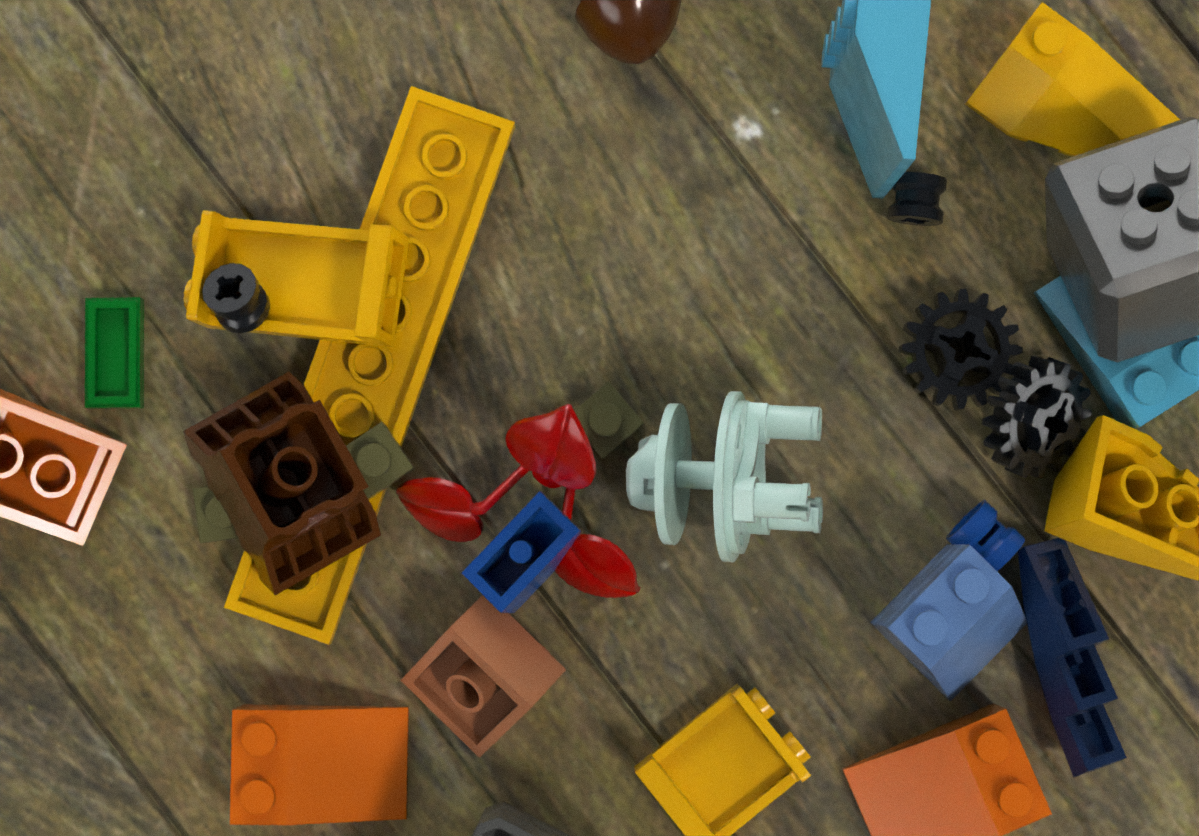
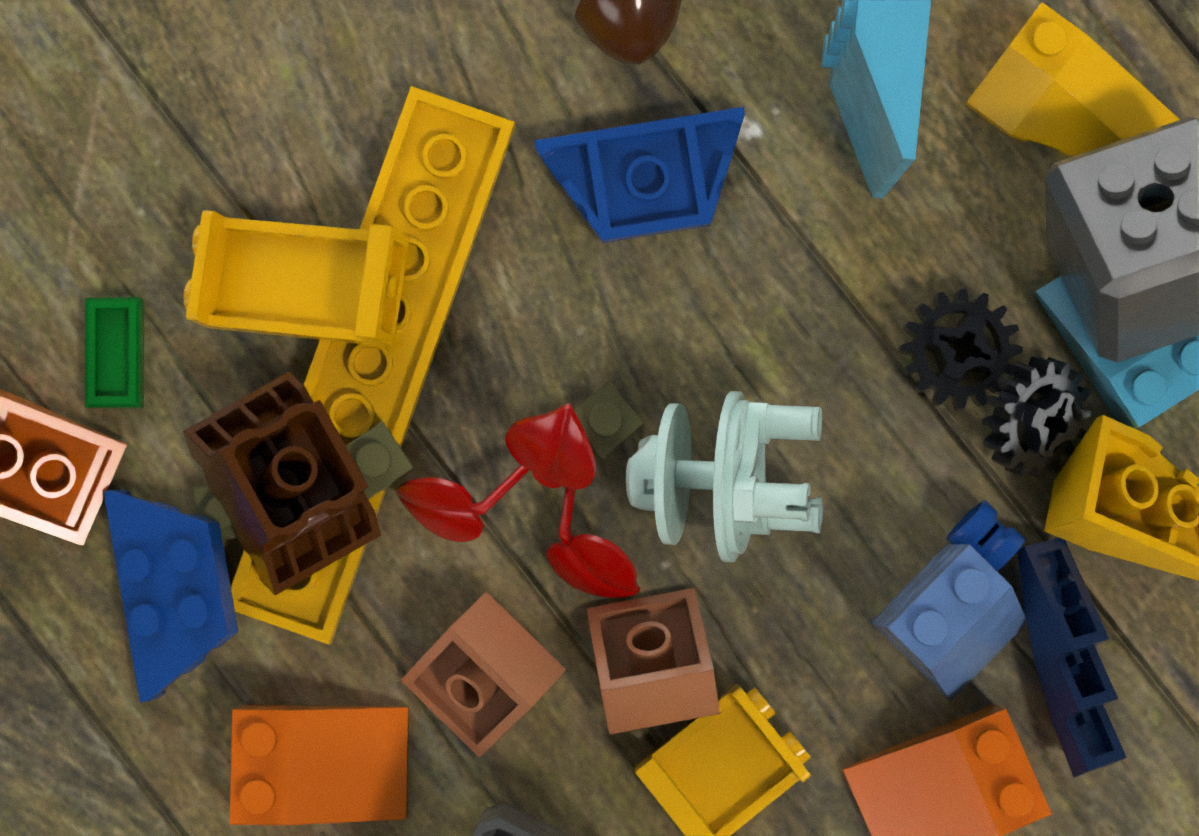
(170, 588): none -> blue wing
(236, 312): black wheel -> none
(522, 554): blue slope -> none
(647, 173): none -> blue wing
(653, 661): none -> nougat slope
(918, 199): black wheel -> none

